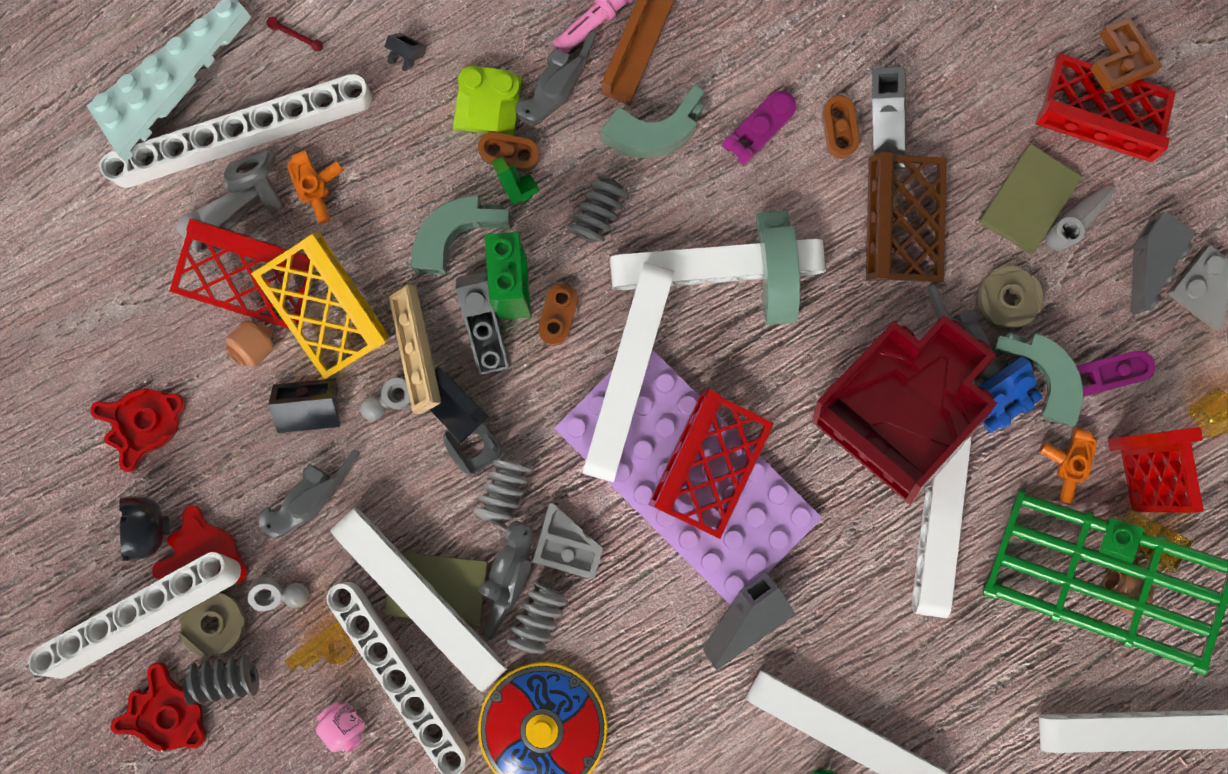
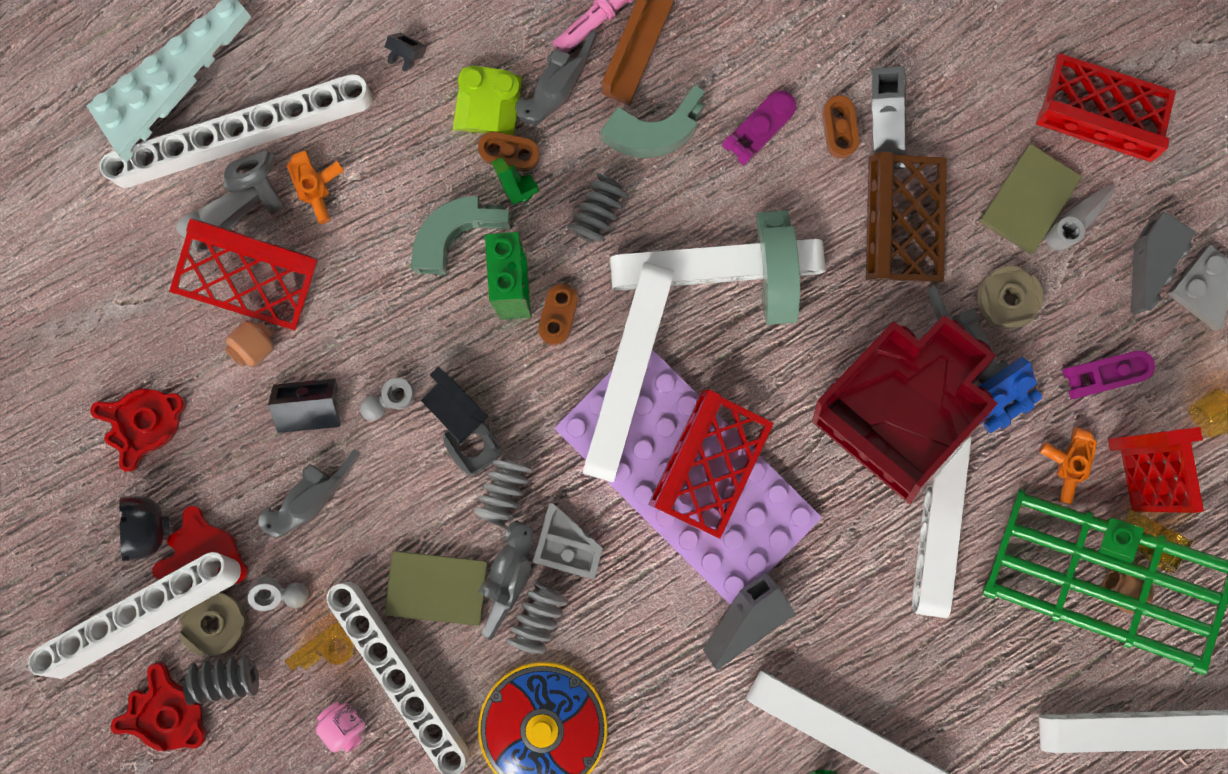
(274, 24): dark red hinge -> none
(344, 290): yellow fence -> none
(414, 349): tan tile -> none
(418, 599): white beam -> none
(481, 323): dark grey slope -> none
(1060, 373): sand green arch -> none
(1130, 56): dark orange plate -> none

